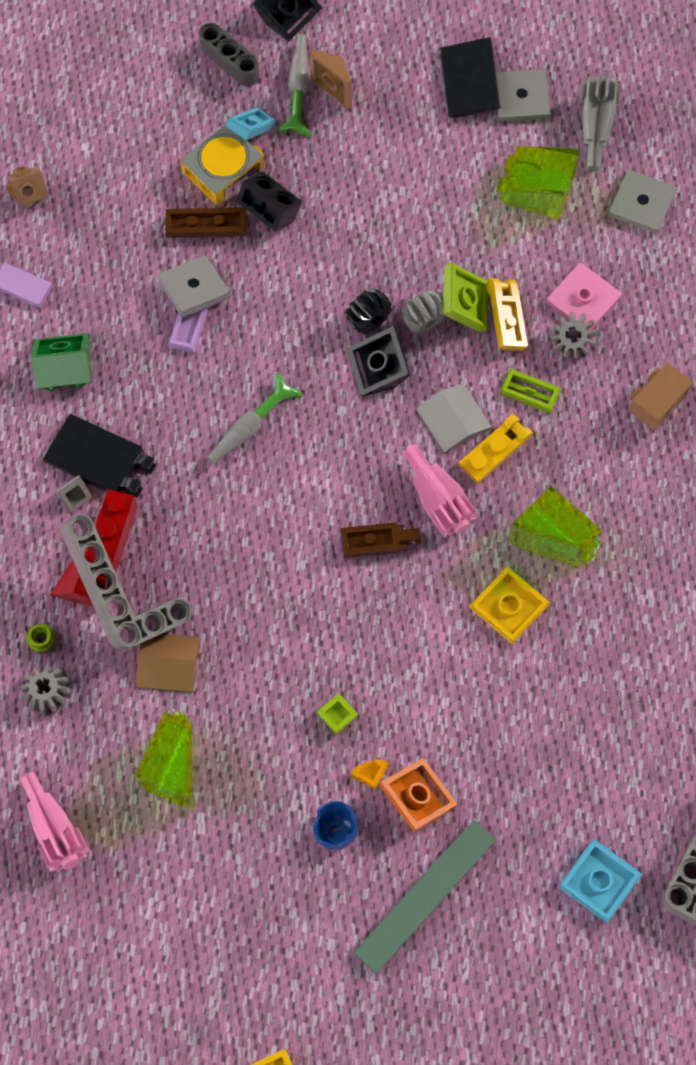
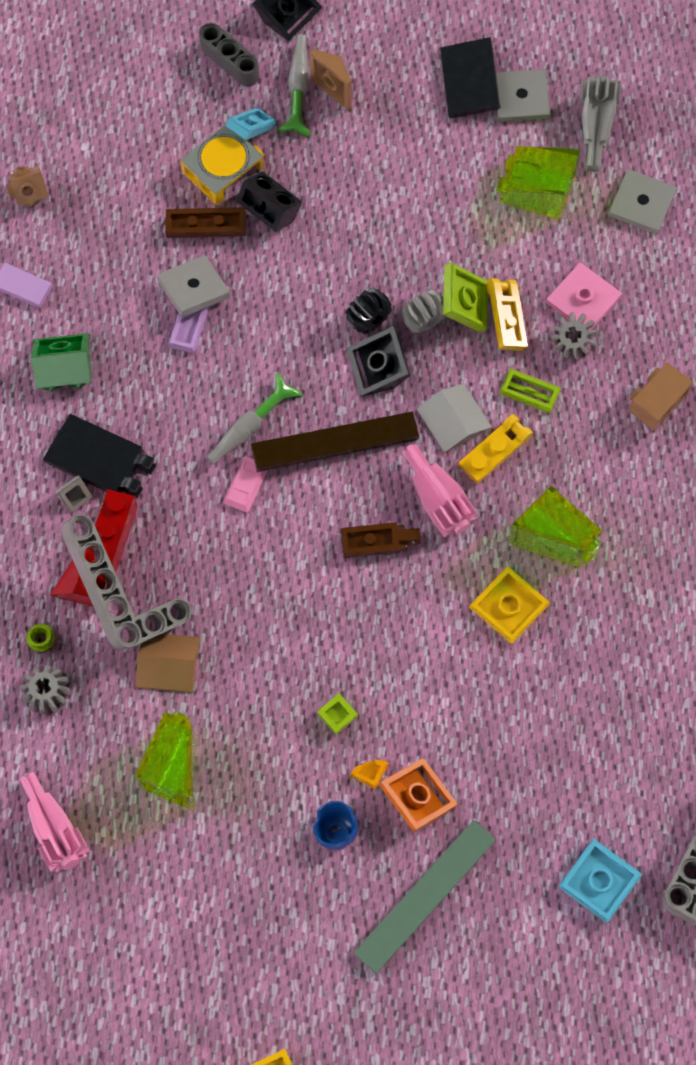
(244, 485): none -> bright pink tile
(334, 441): none -> dark brown tile

